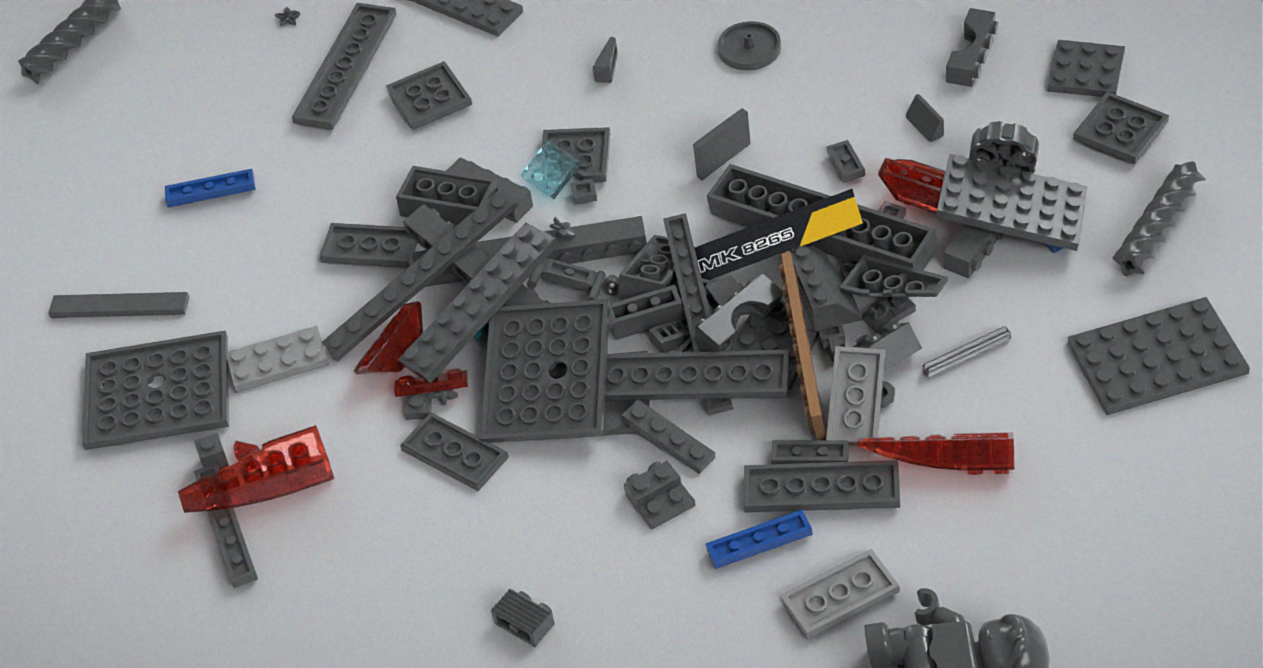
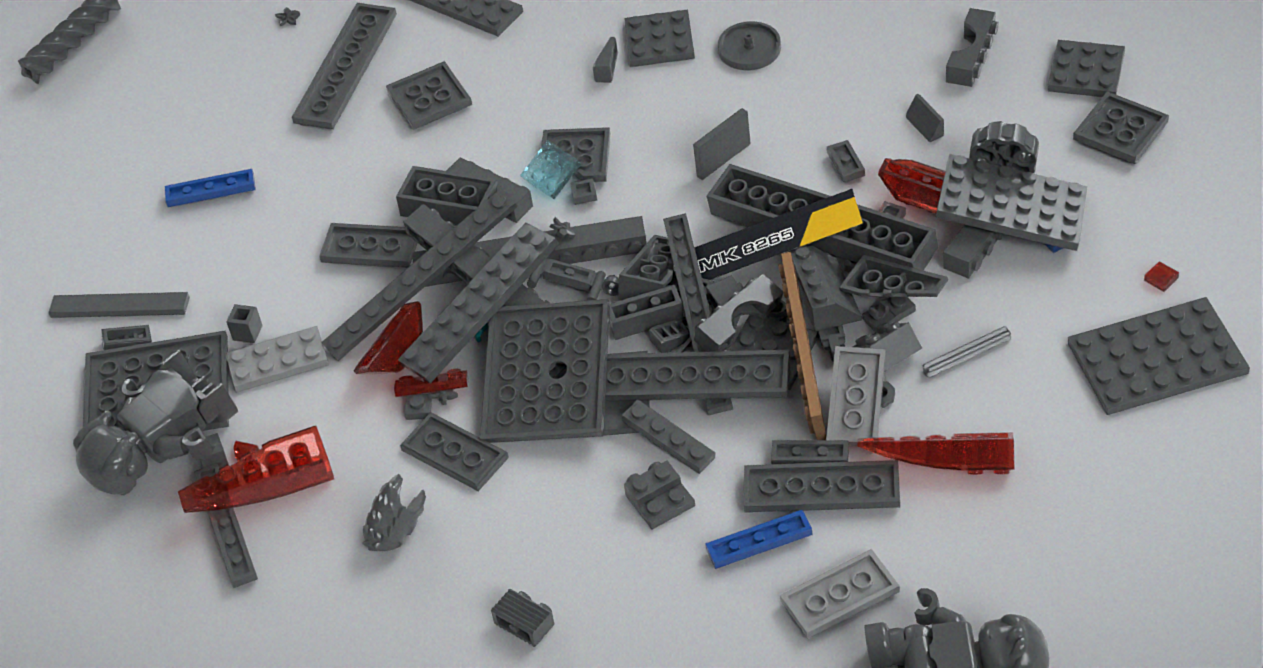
(120, 336): none -> dark grey slope
(158, 419): none -> dark grey piece
(244, 323): none -> dark grey brick
(389, 520): none -> dark grey head
(659, 38): none -> dark grey plate
(1157, 217): dark grey piece -> none
(1161, 276): none -> clear red tile

